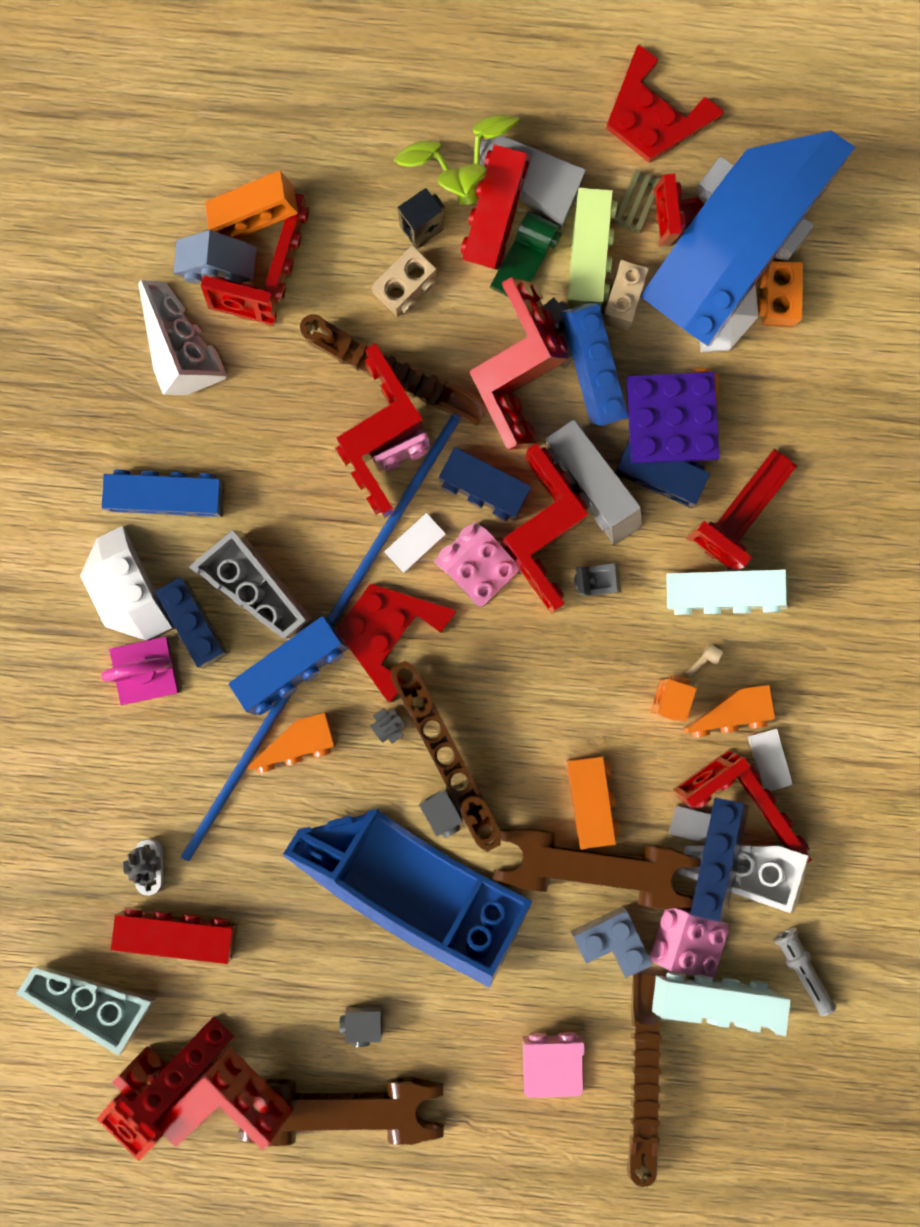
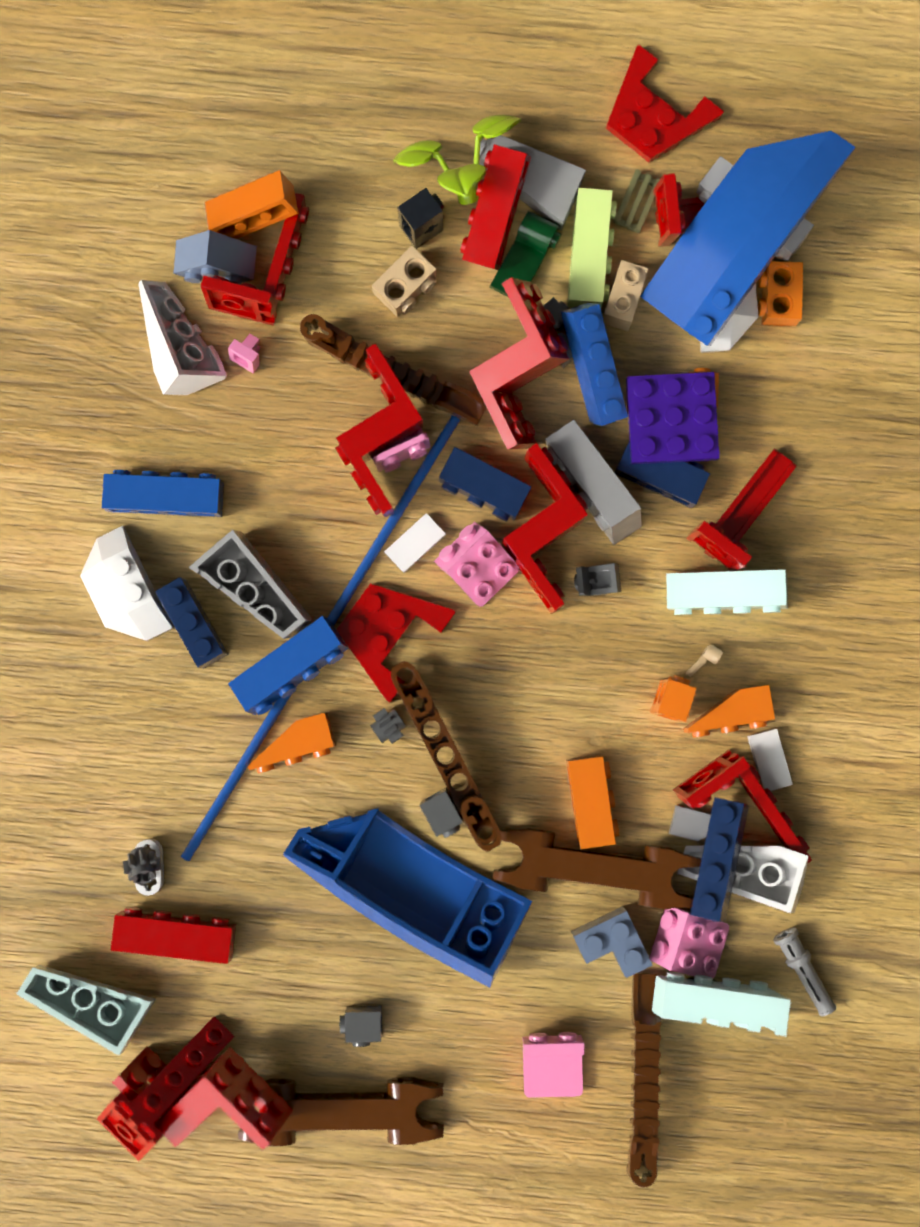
(142, 671): dark pink tile -> none
(245, 353): none -> bright pink tile

